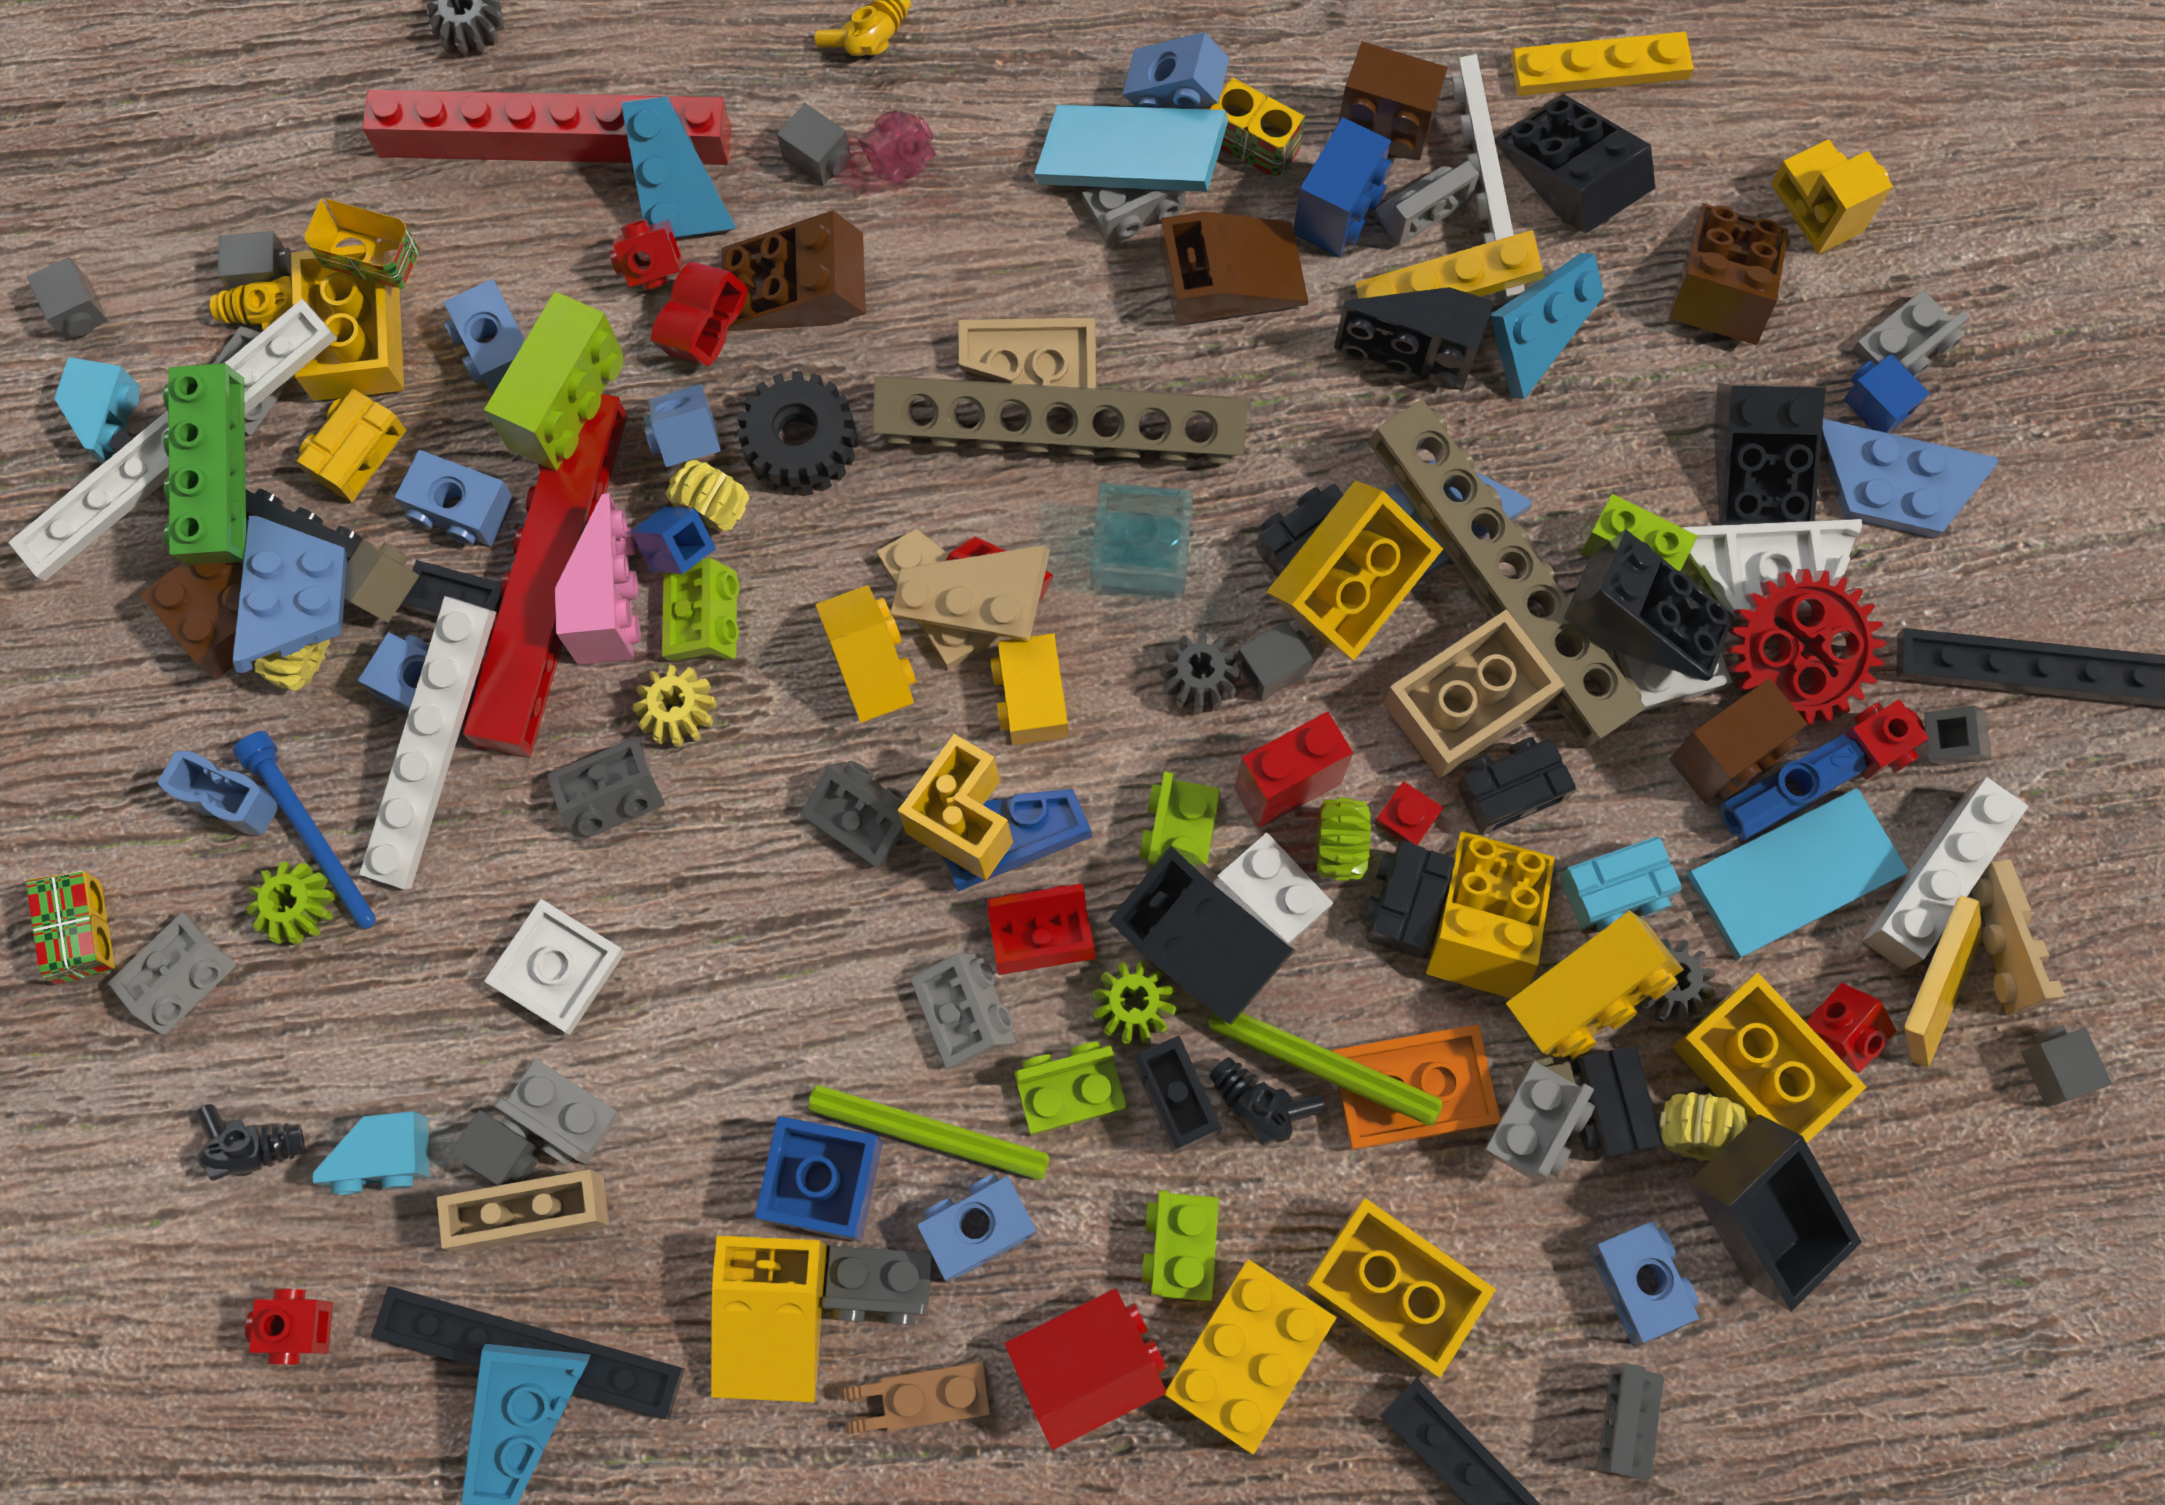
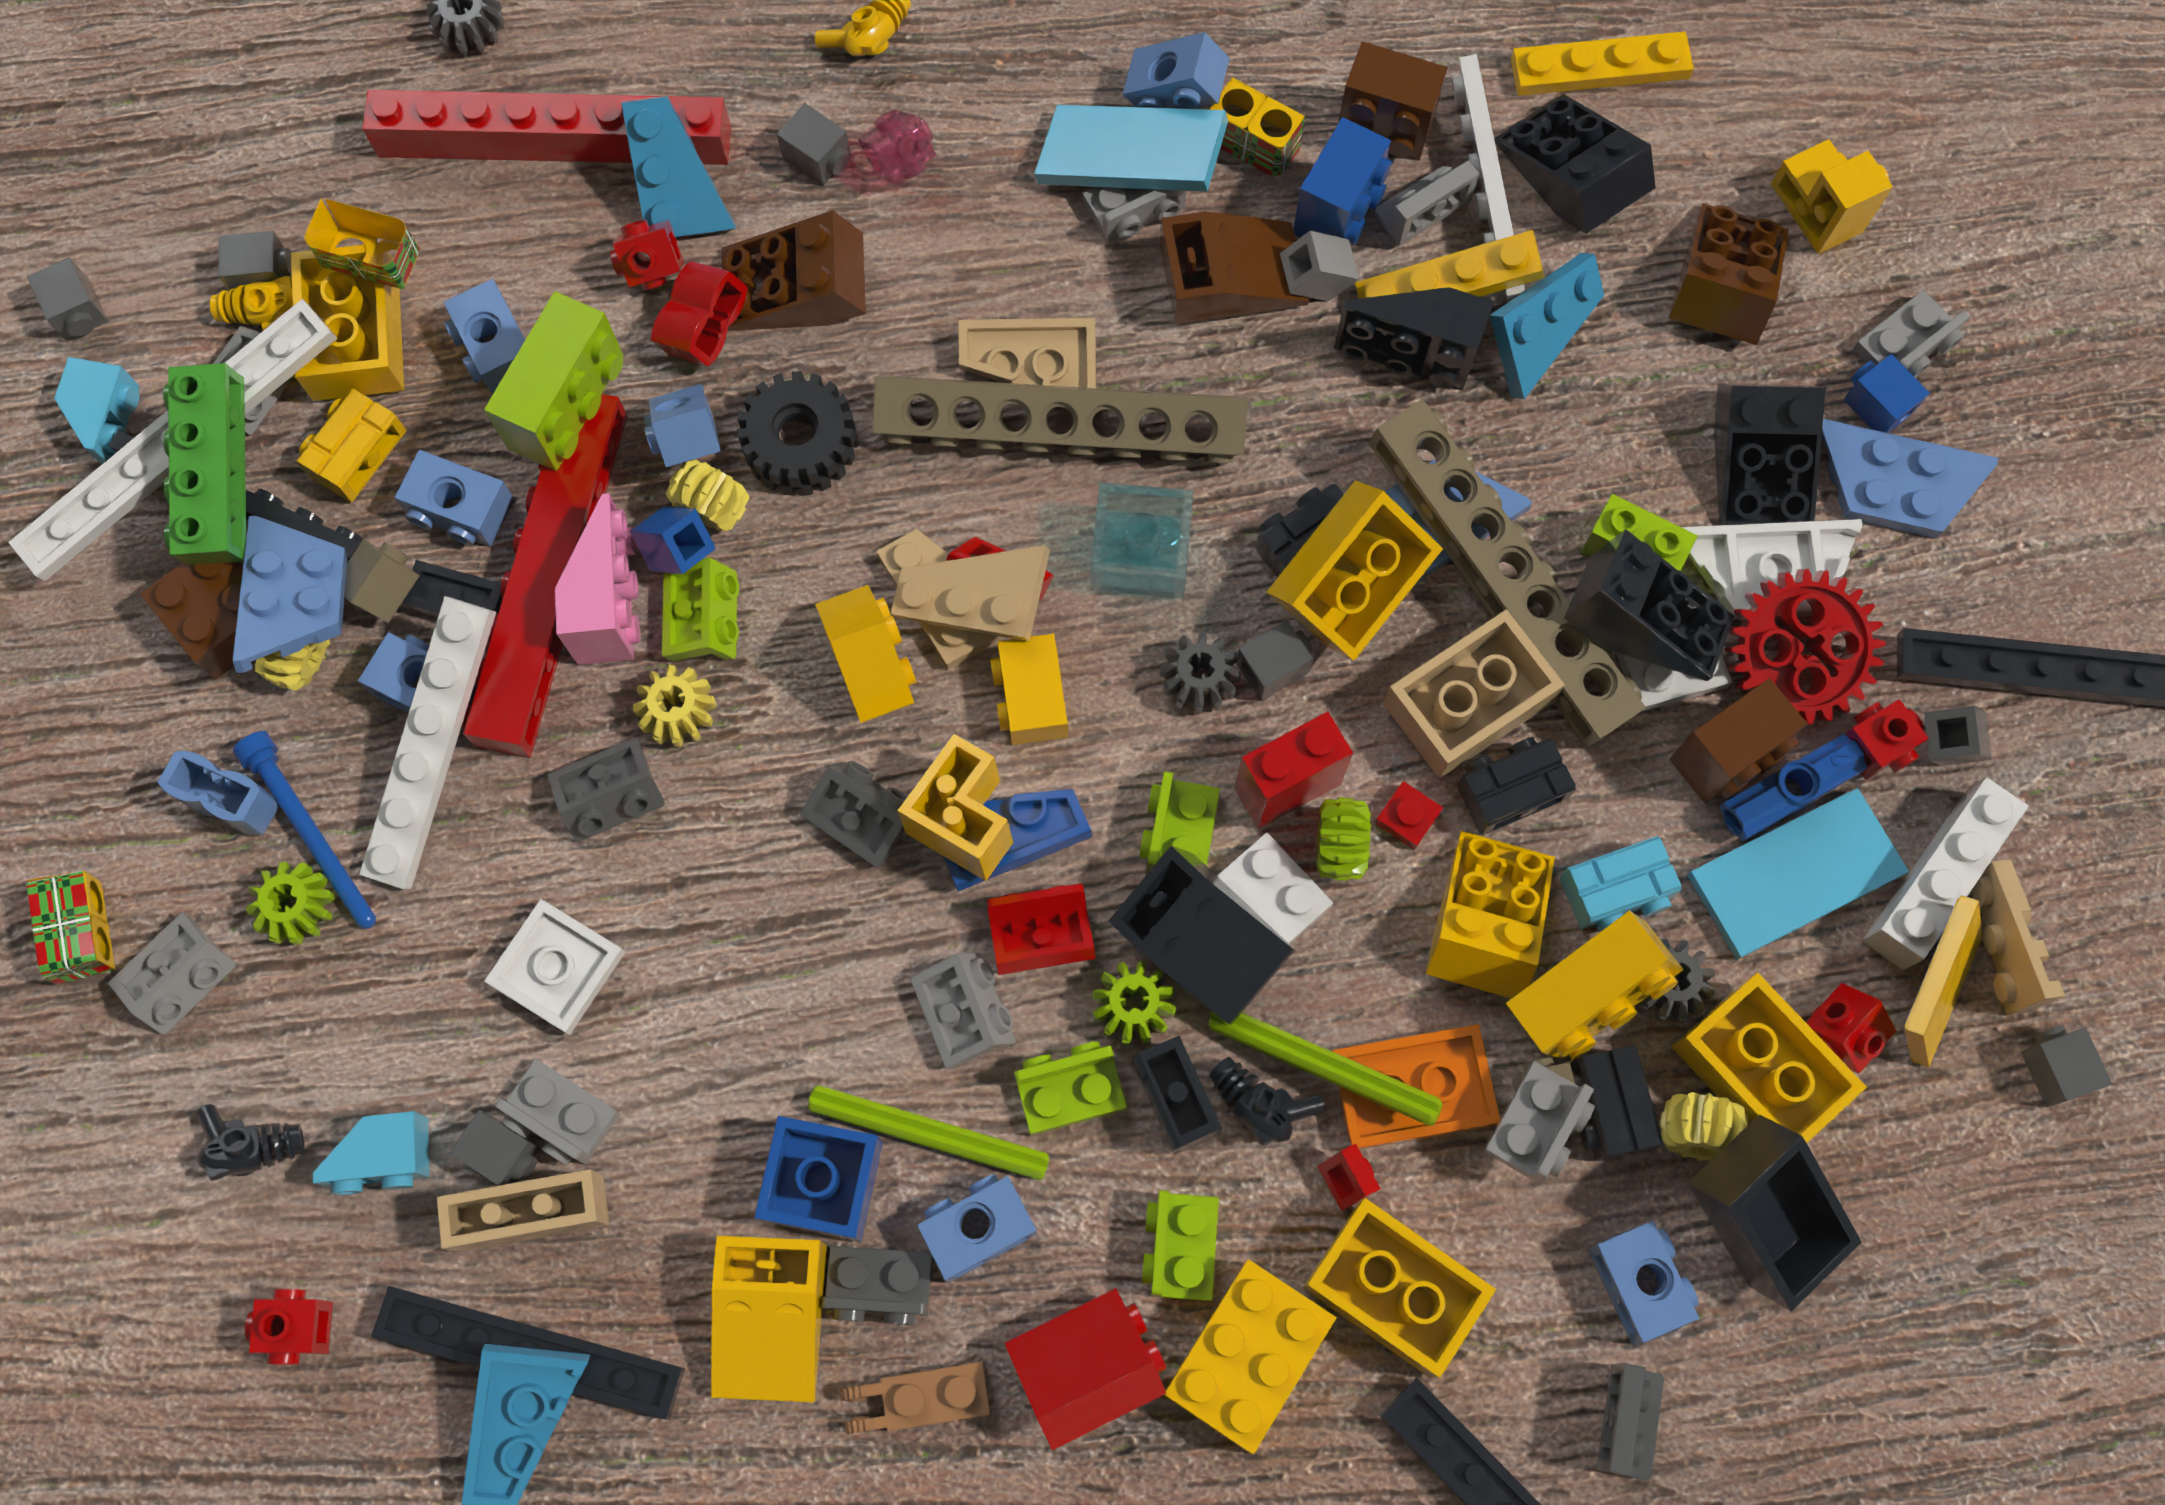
(1319, 266): none -> light grey brick
(1349, 1176): none -> red plate
(1409, 898): black brick -> none

